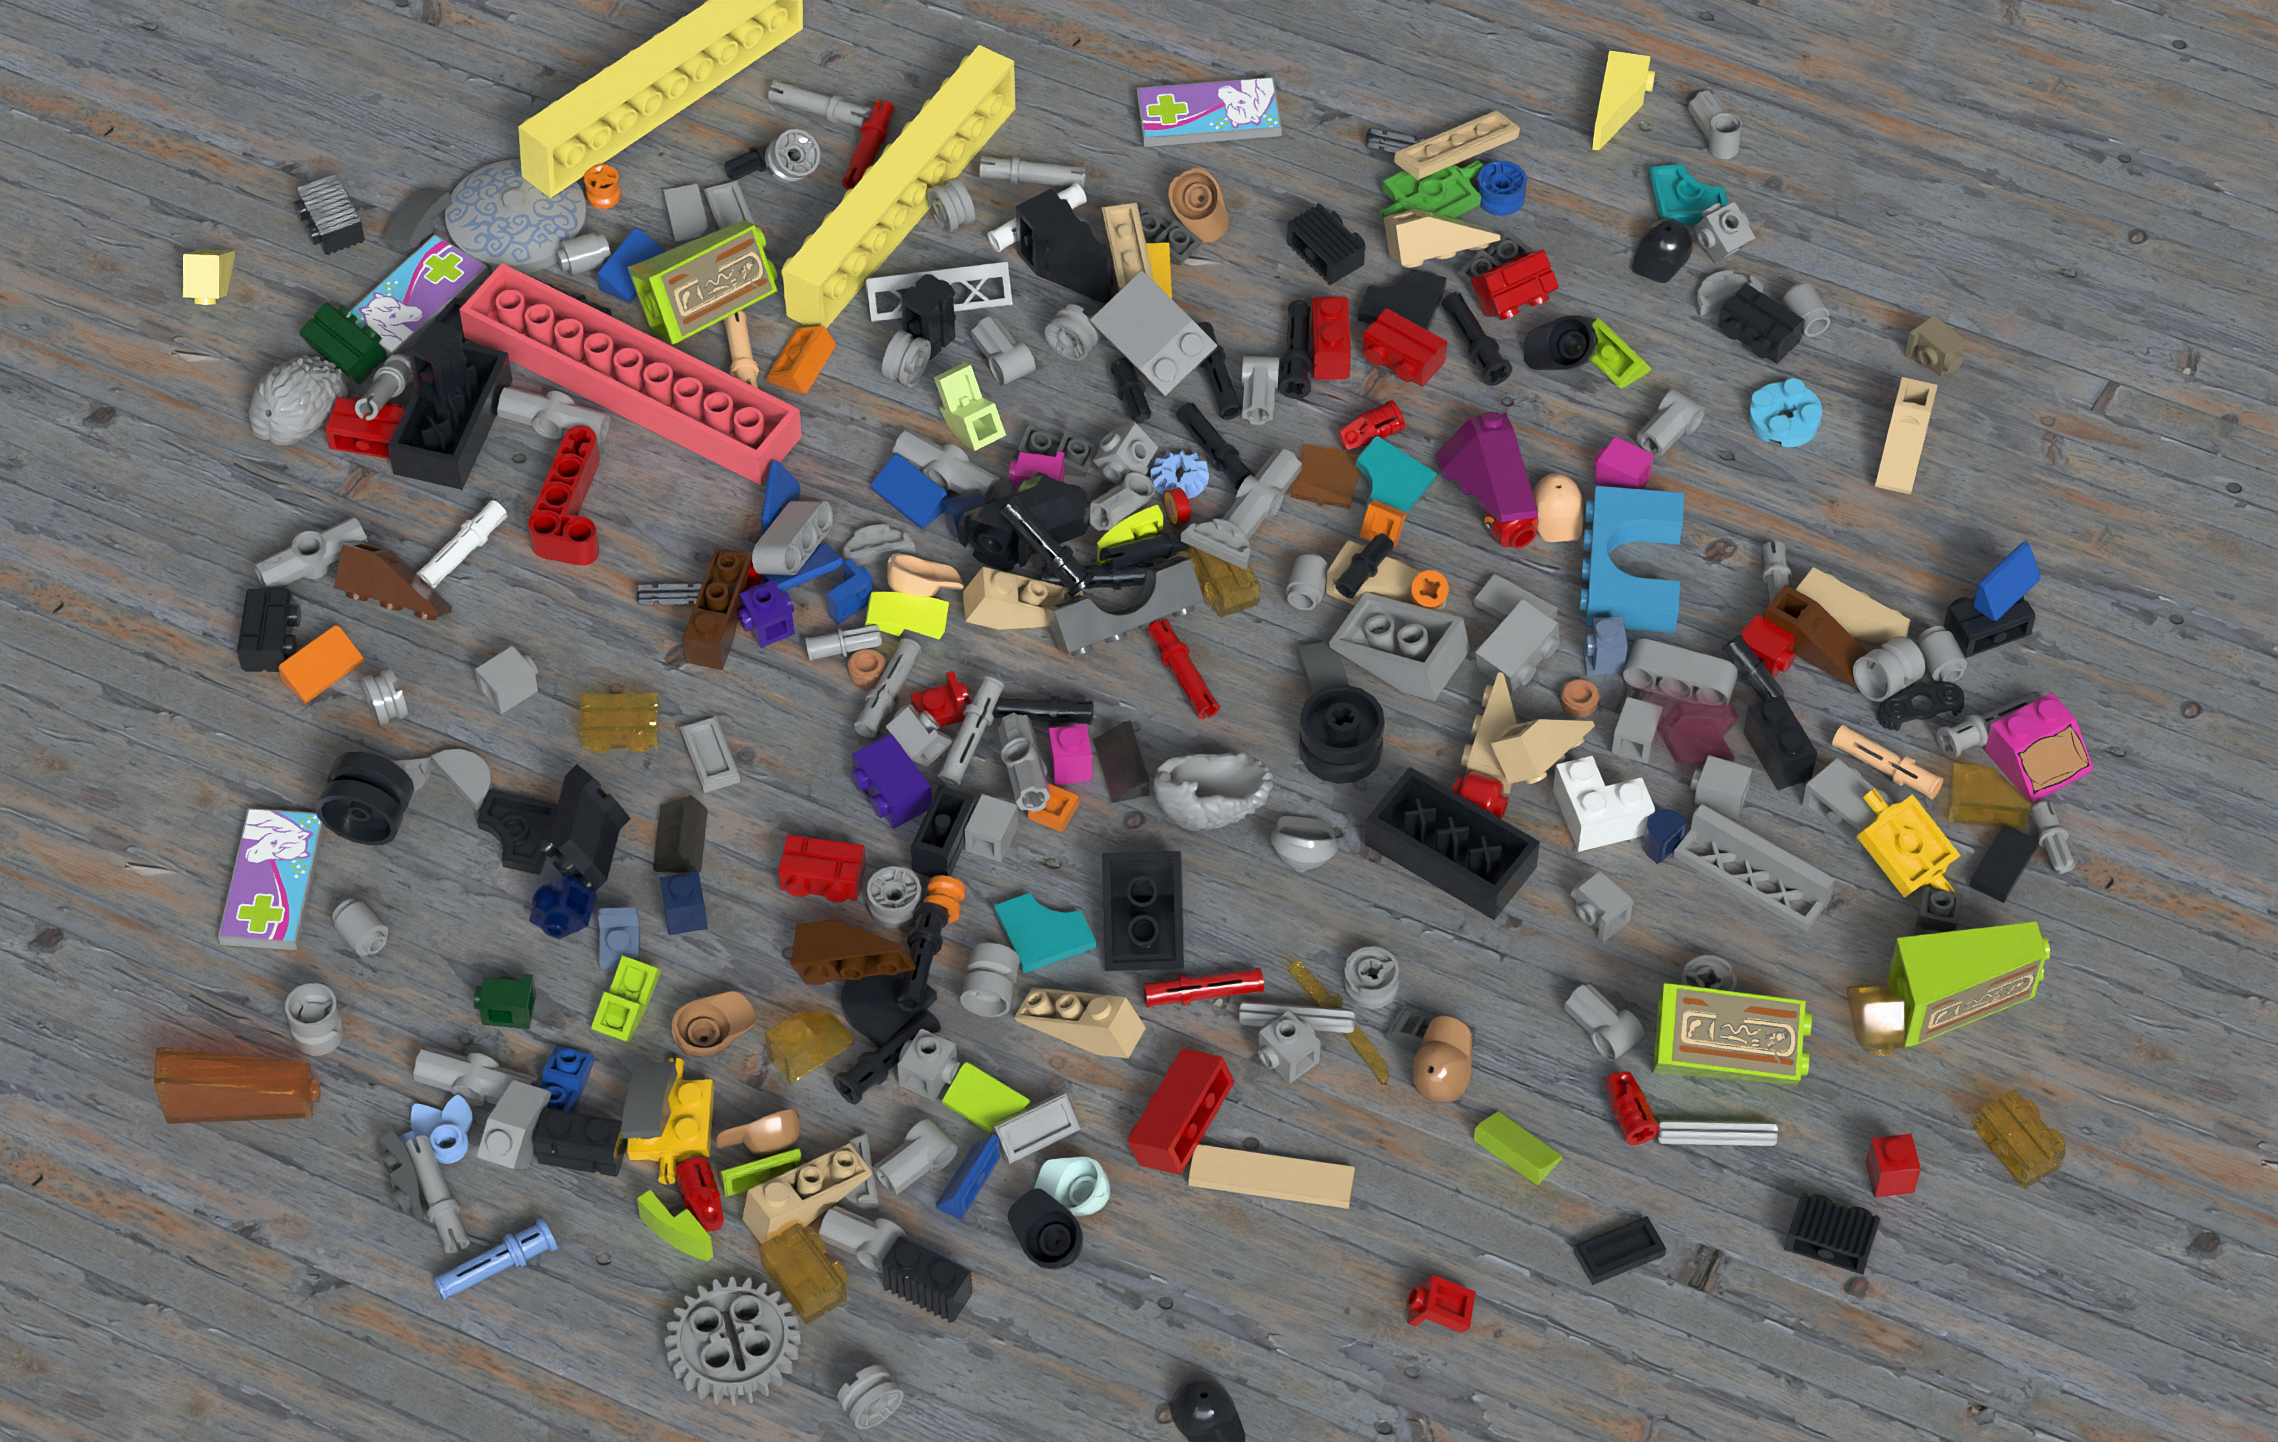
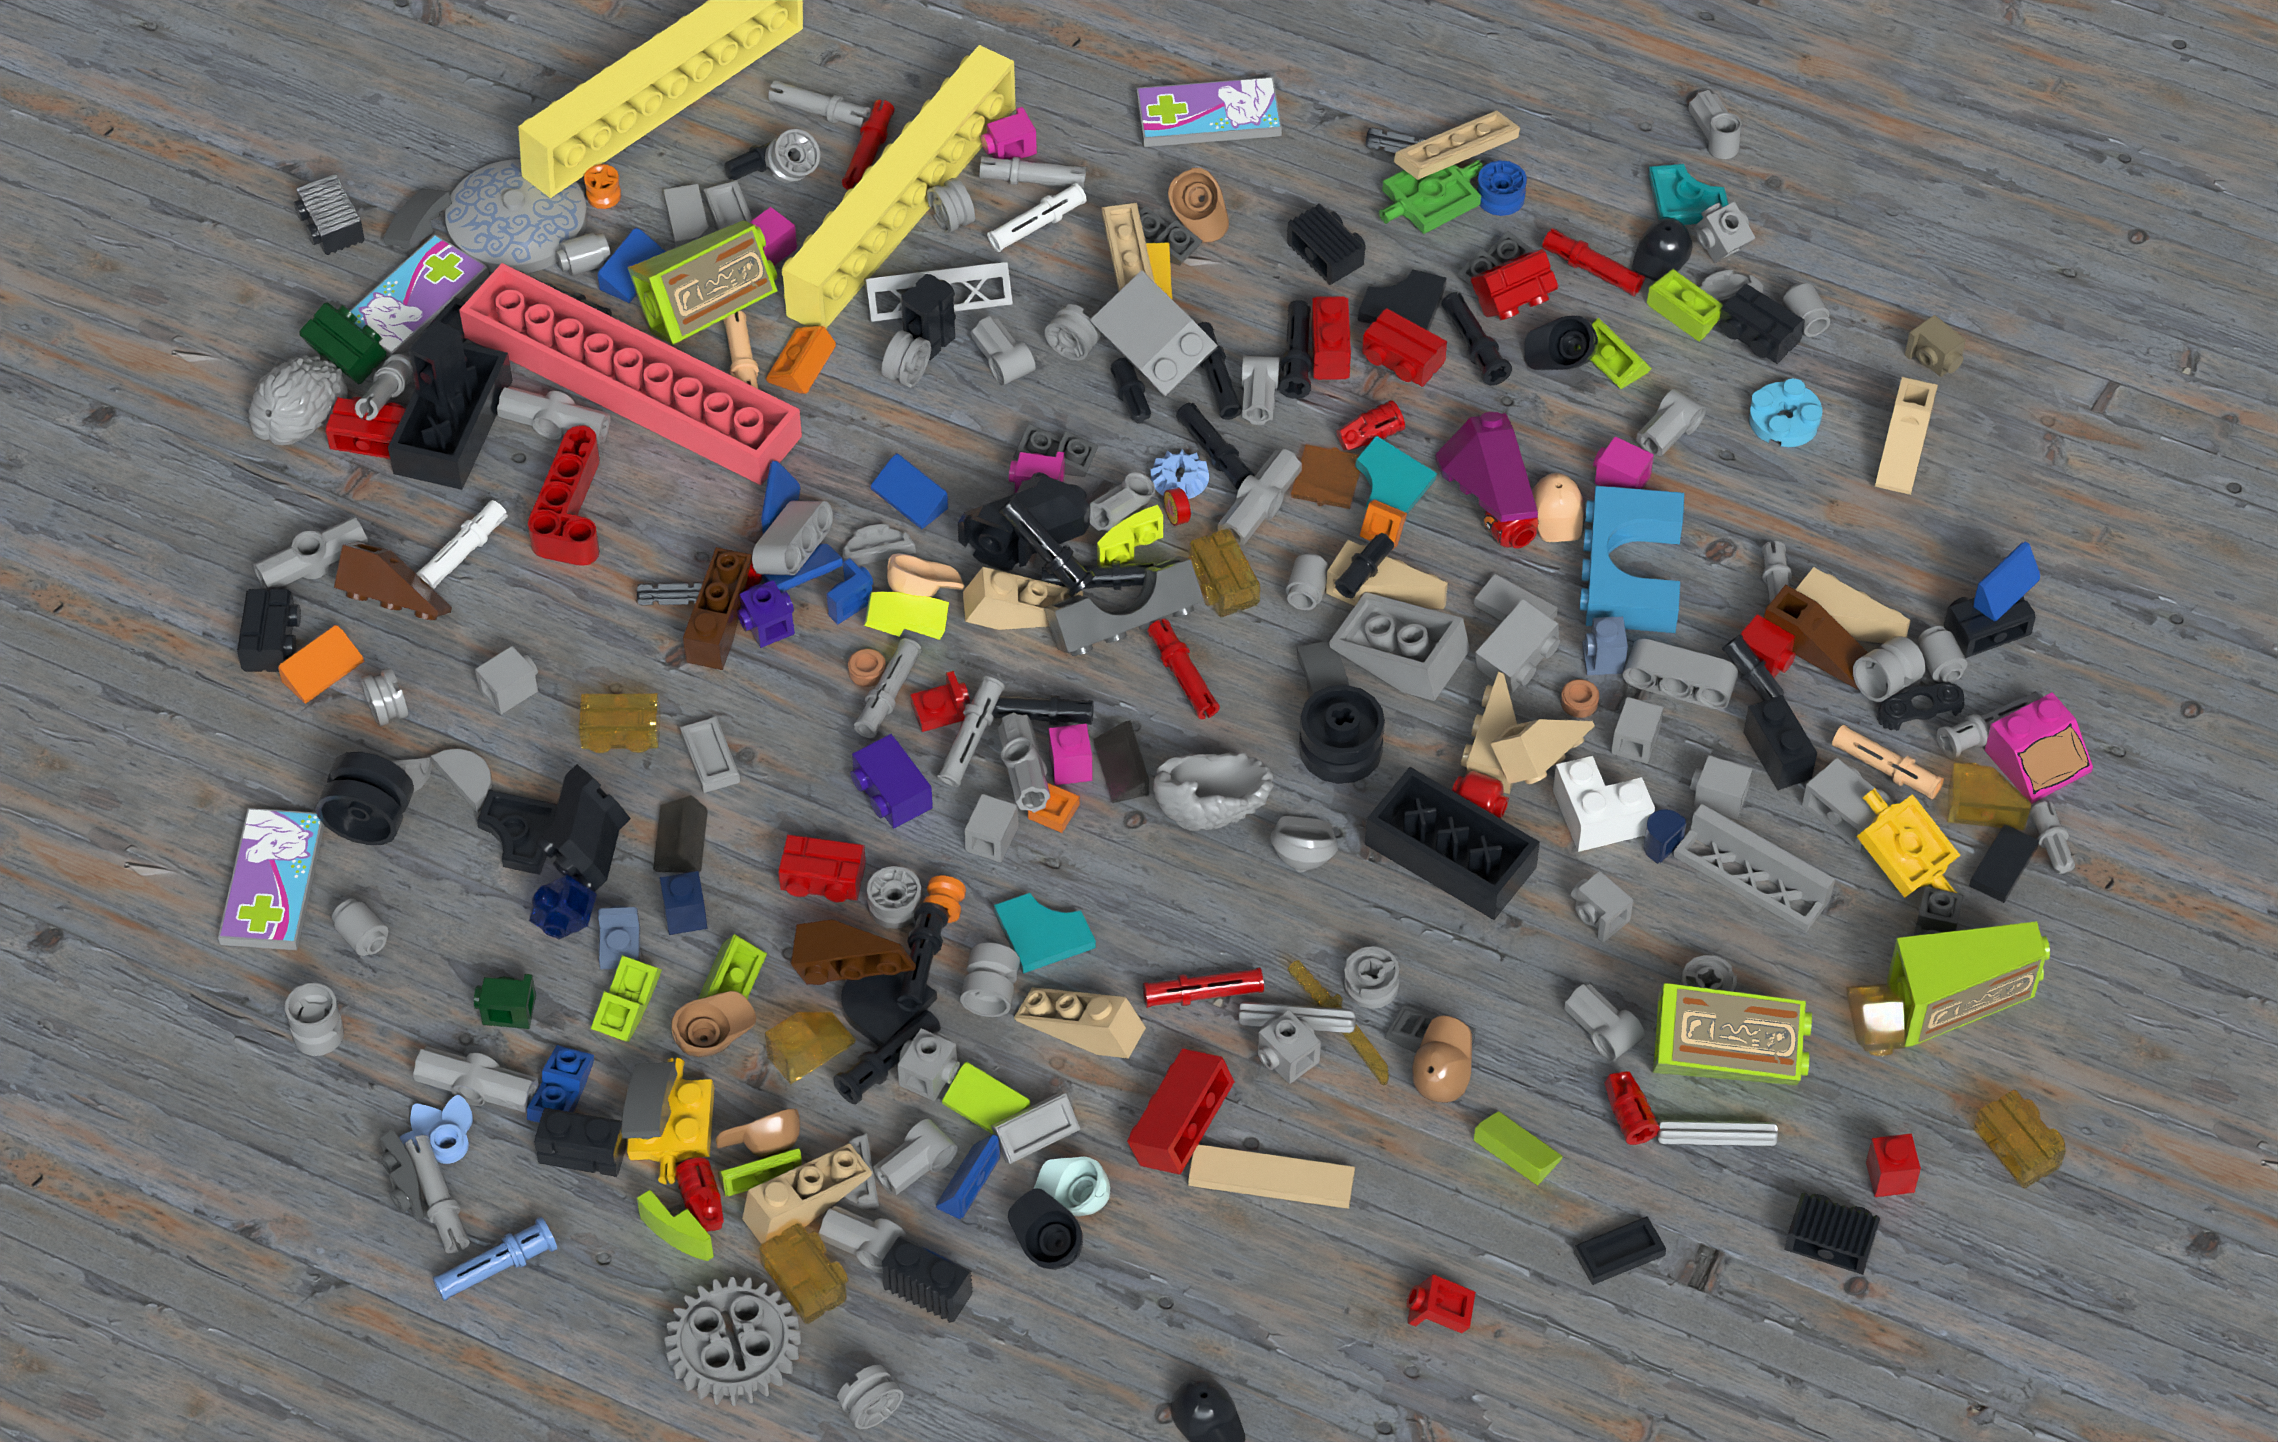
(207, 274): light yellow slope -> none
(232, 1087): clear orange slope -> none
(513, 1126): light grey slope -> none
(734, 968): none -> lime slope
(778, 233): none -> dark pink brick
(843, 642): light grey axle -> none
(919, 735): light grey brick -> none
(942, 833): black brick -> none
(946, 465): light grey piece -> none
(958, 505): dark blue brick -> none
(965, 410): yellowish green brick -> none
(1010, 137): none -> dark pink brick
(1062, 247): black slope -> none
(1124, 452): light grey brick -> none
(1143, 911): black slope -> none
(1164, 544): black pin -> none
(1221, 540): light grey tile -> none
(1426, 235): tan slope -> none
(1428, 591): orange wheel -> none
(1580, 255): none -> red pin
(1622, 93): light yellow slope -> none
(1684, 304): none -> lime slope
(1698, 731): clear pink panel -> none

